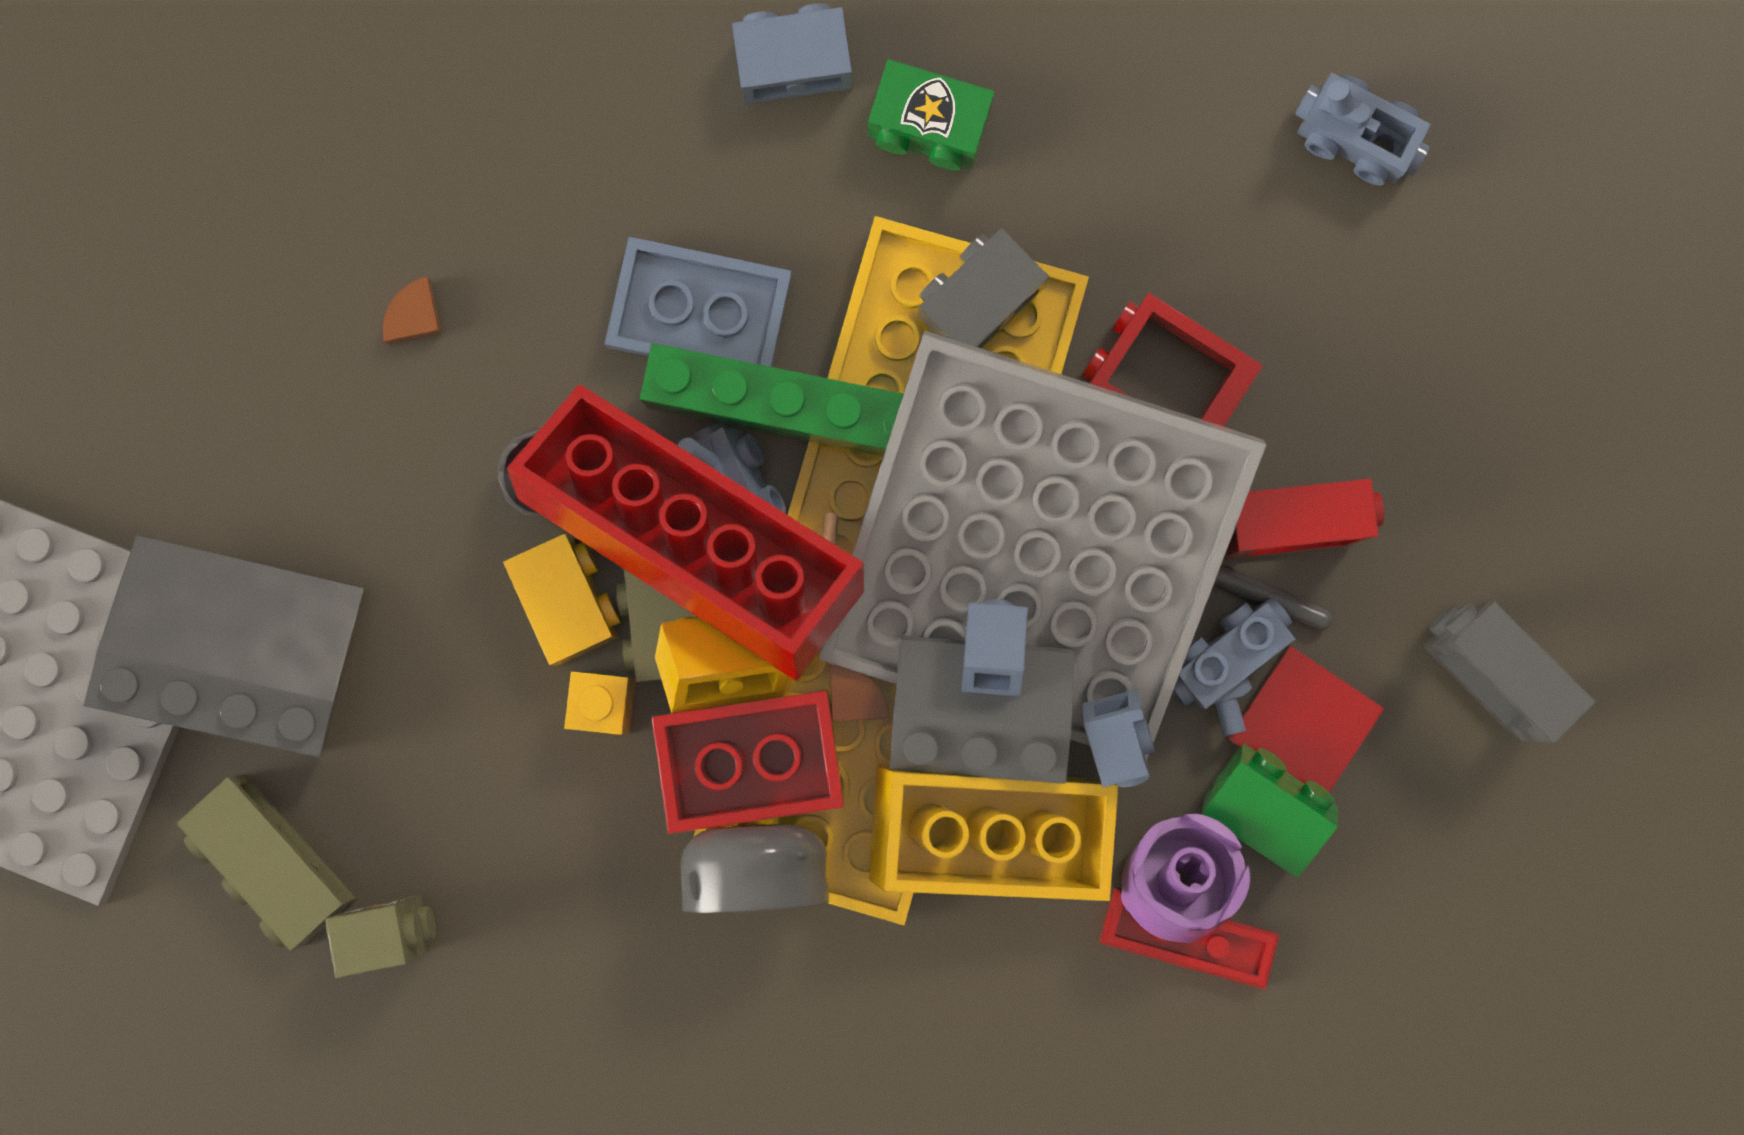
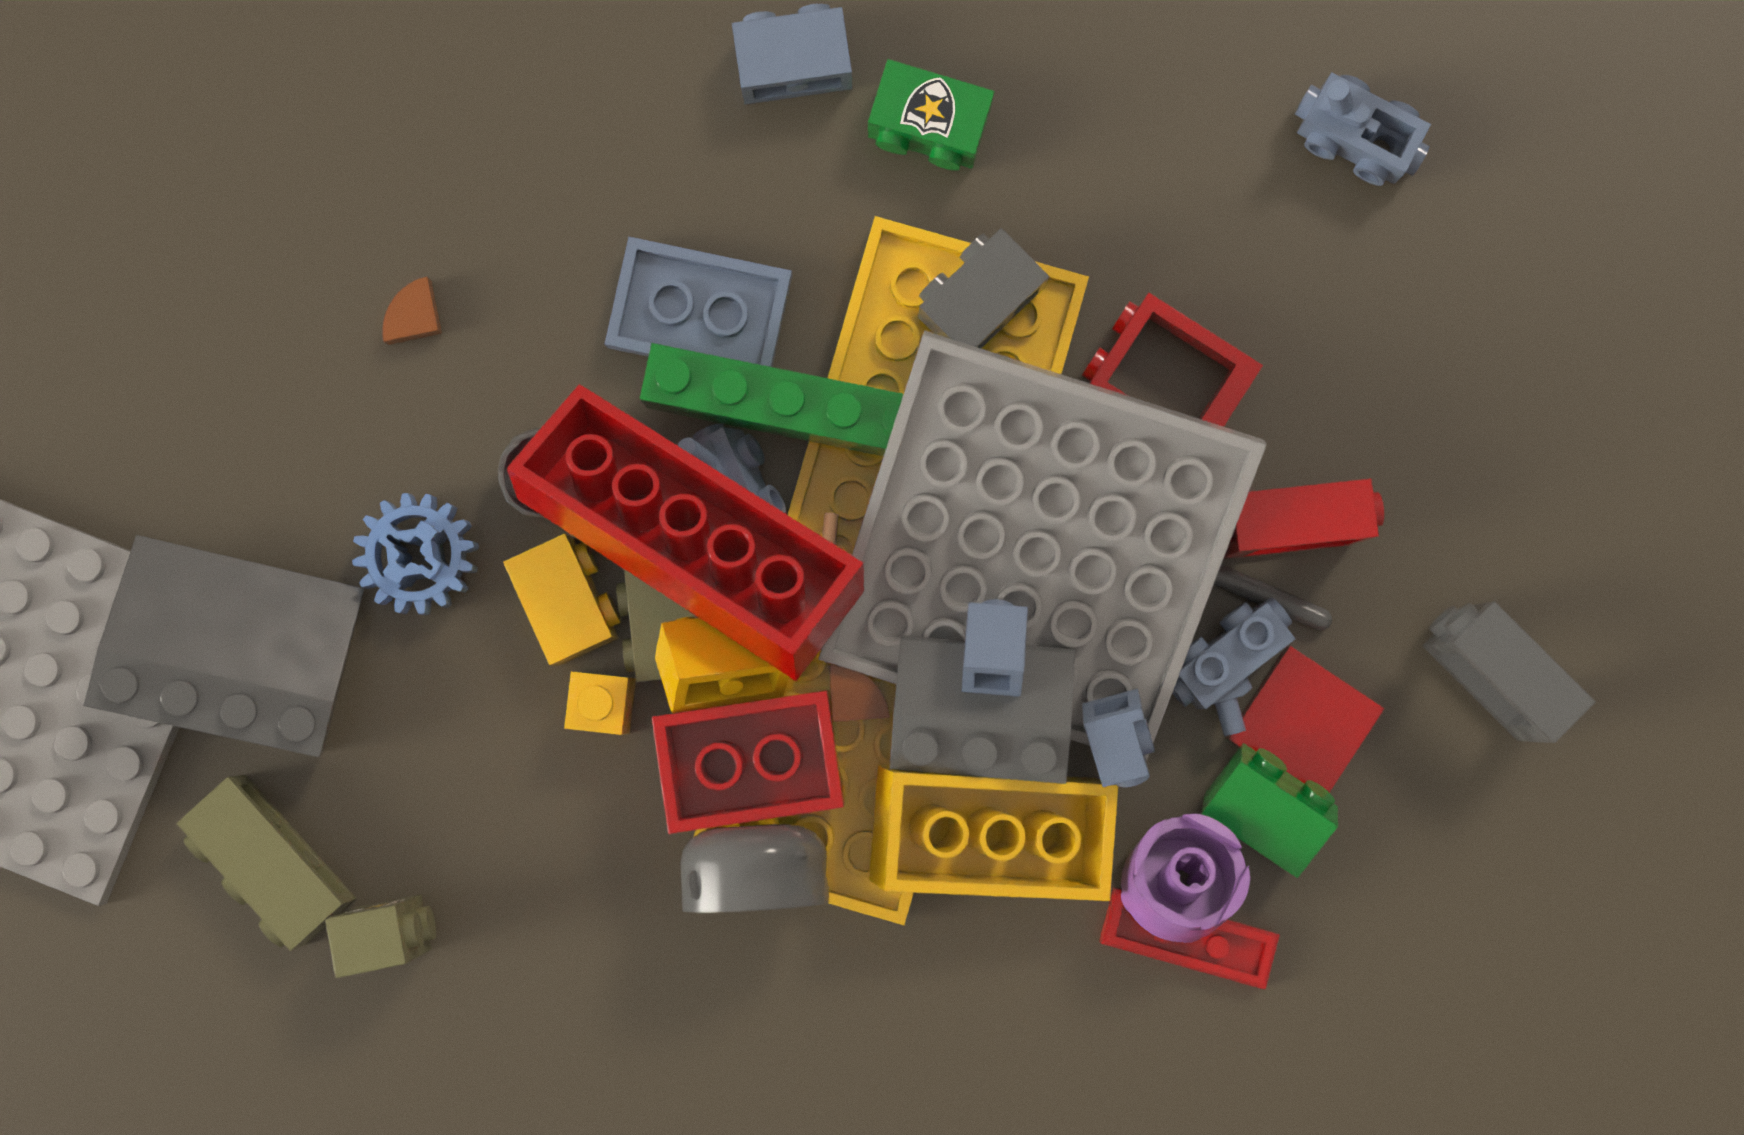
(400, 570): none -> medium blue gear

